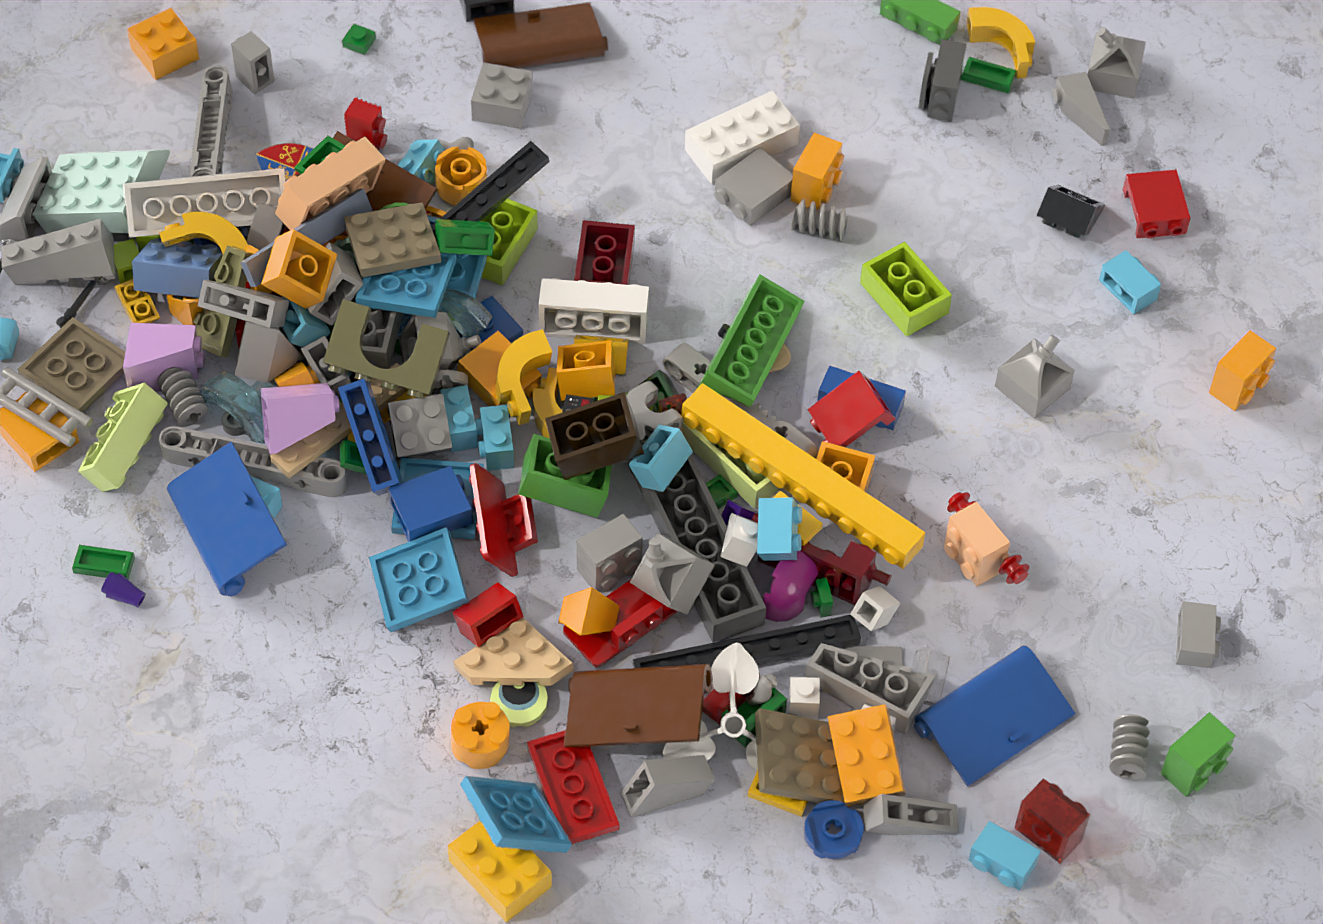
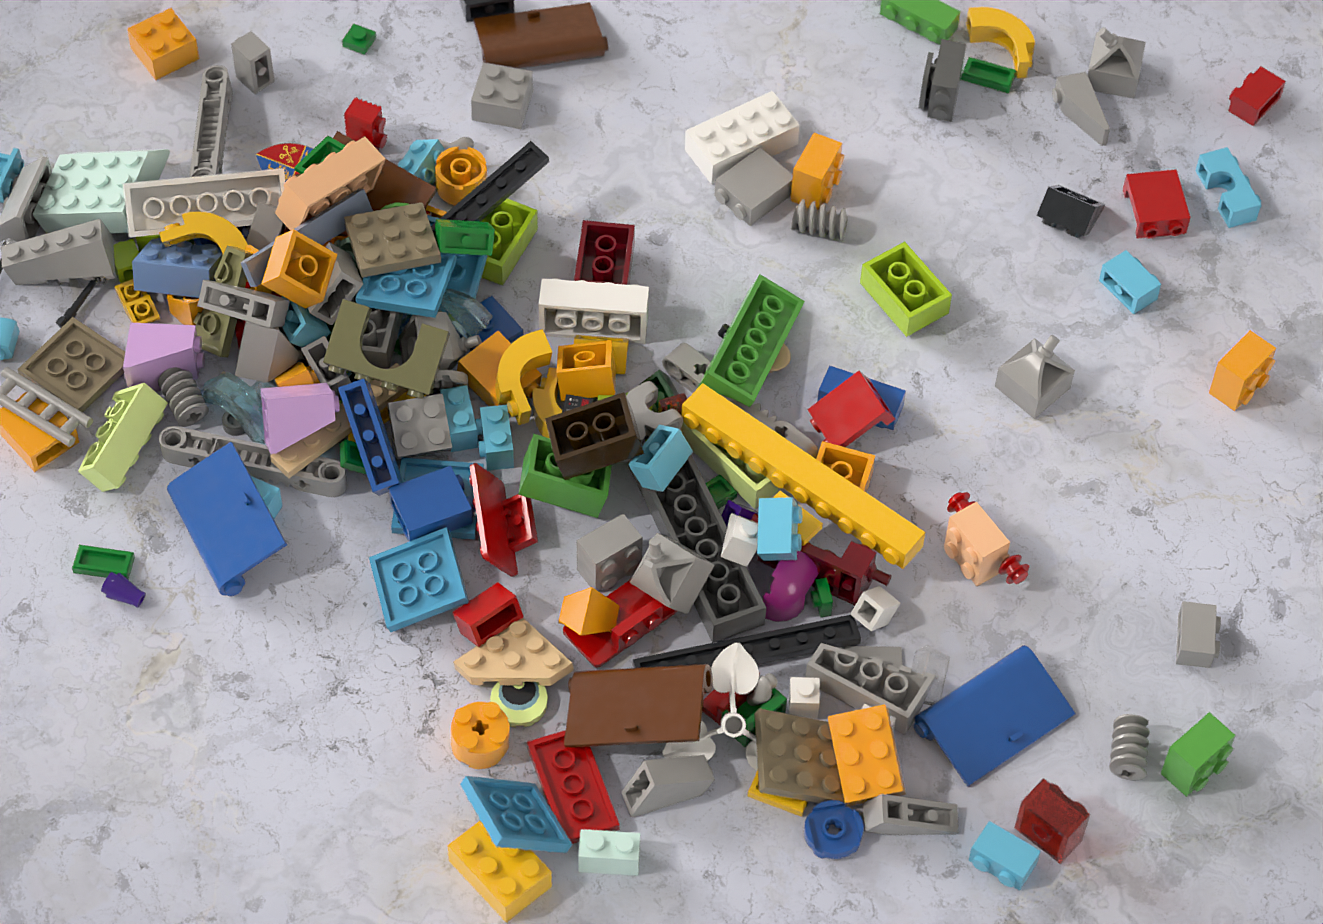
(609, 852): none -> light aqua brick
(1222, 170): none -> medium azure arch
(1256, 95): none -> red piece

